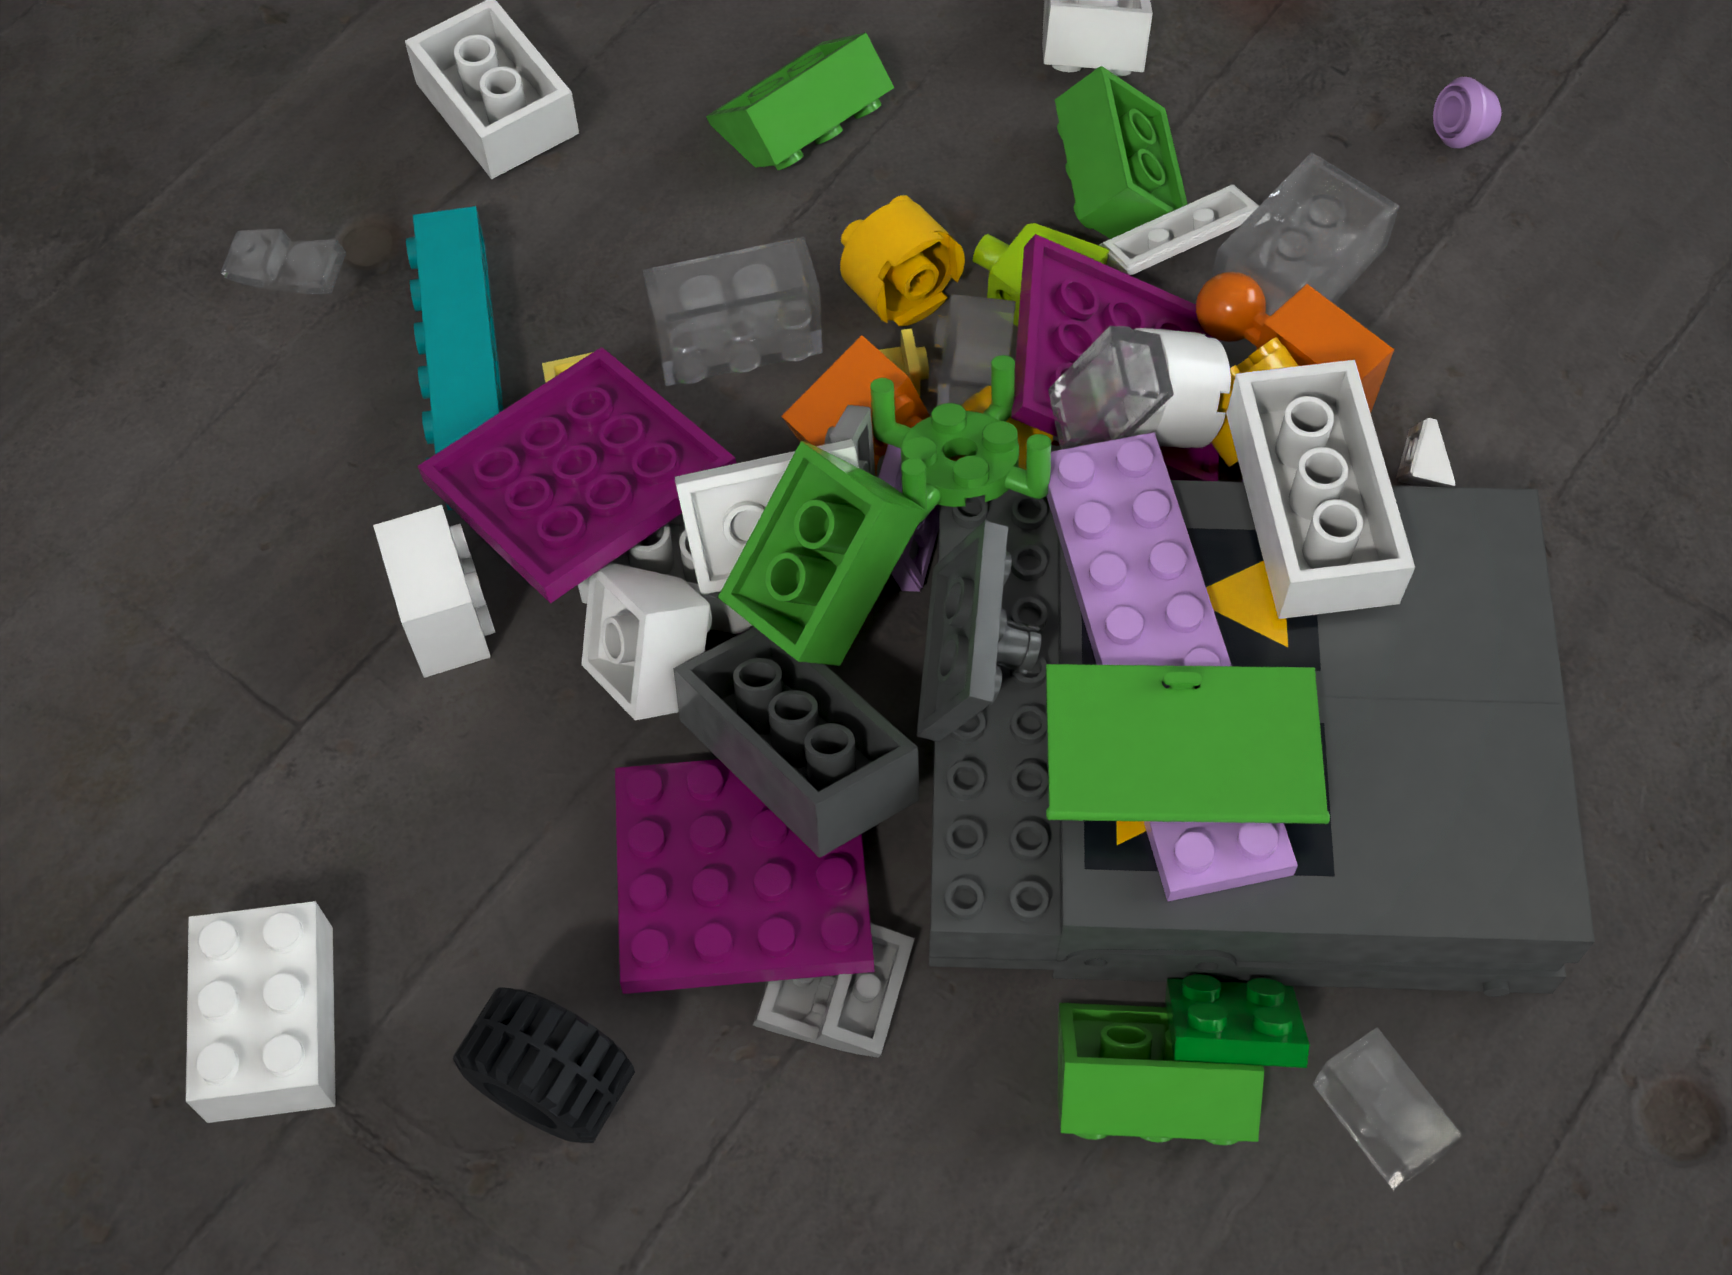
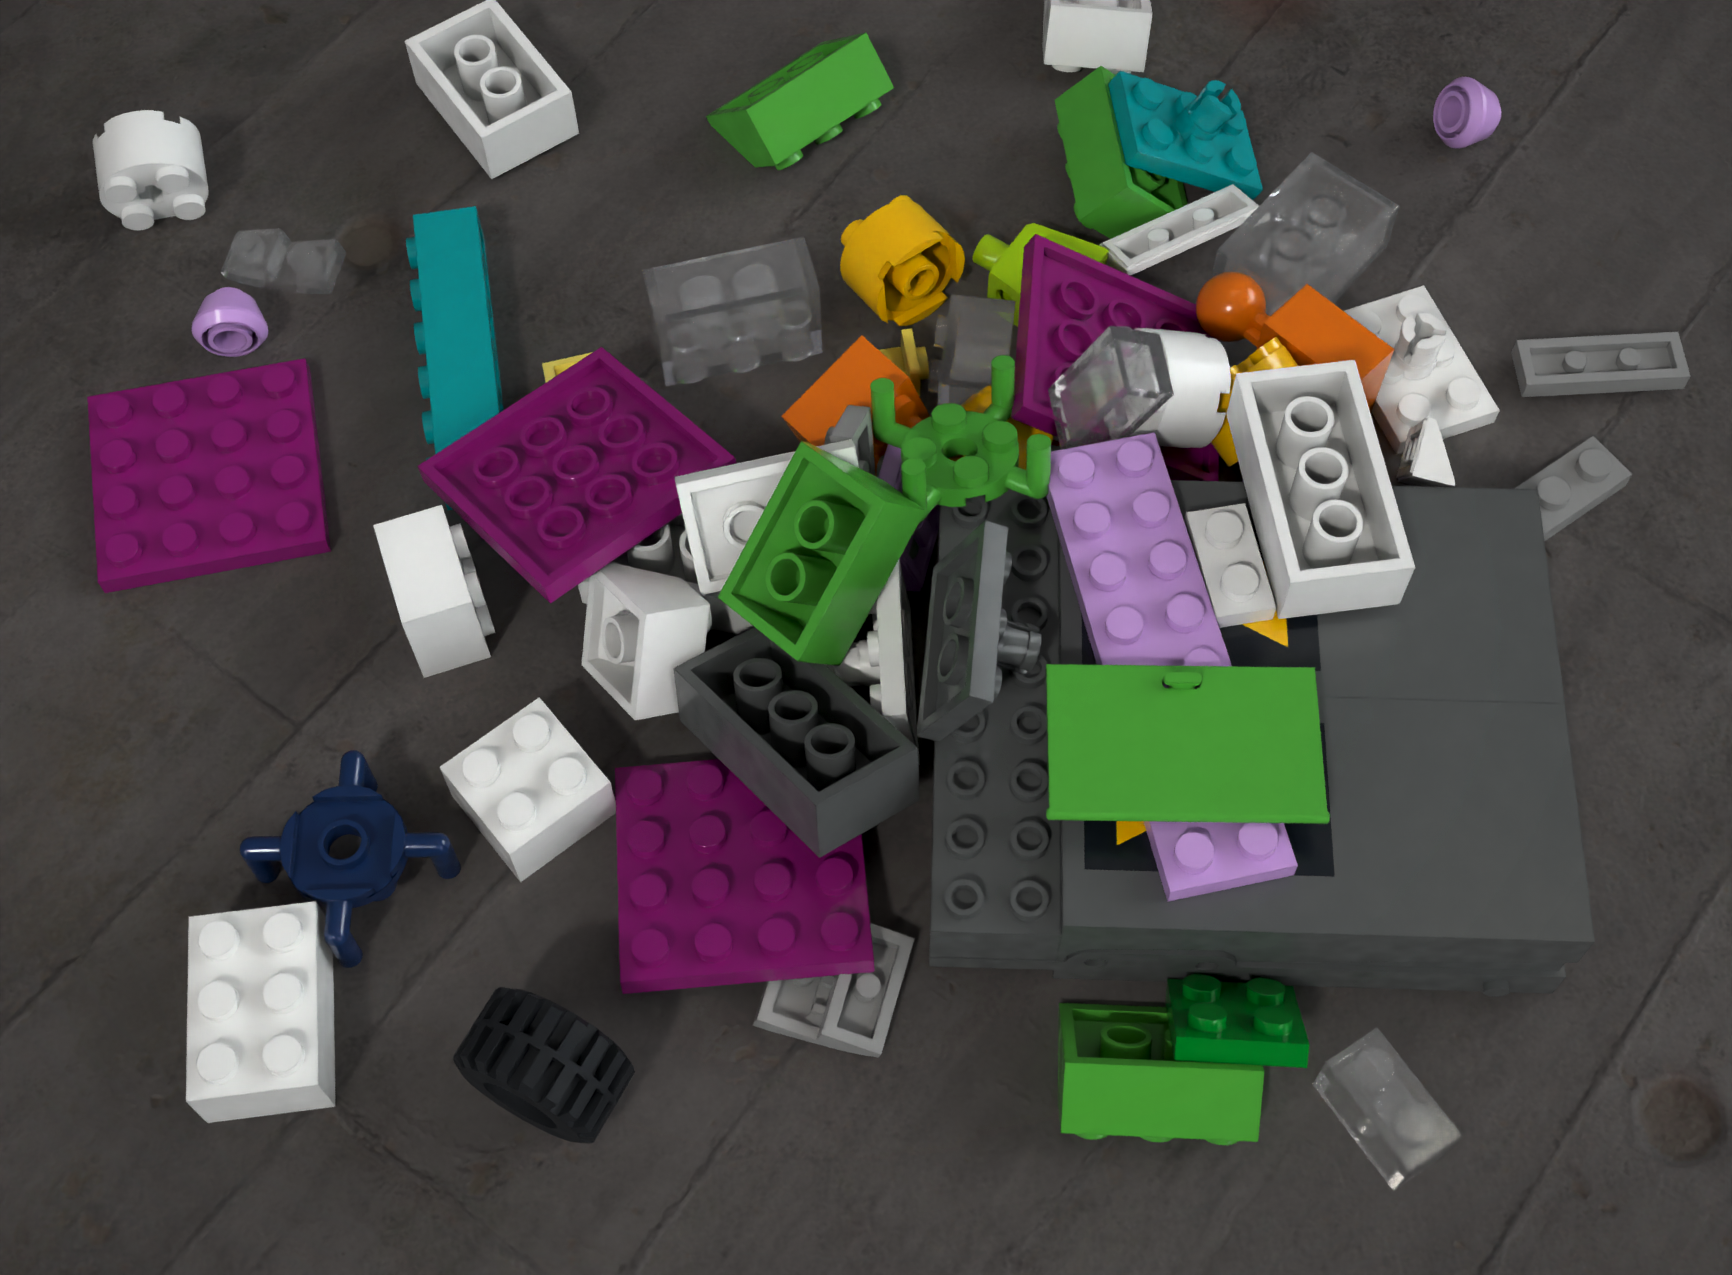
(150, 169): none -> white brick
(206, 475): none -> magenta plate
(229, 323): none -> lavender cone
(353, 881): none -> dark blue plate
(530, 789): none -> white brick
(887, 659): none -> white plate
(1185, 134): none -> teal plate
(1231, 564): none -> white plate
(1426, 372): none -> white plate
(1576, 484): none -> light grey plate
(1600, 364): none -> light grey plate

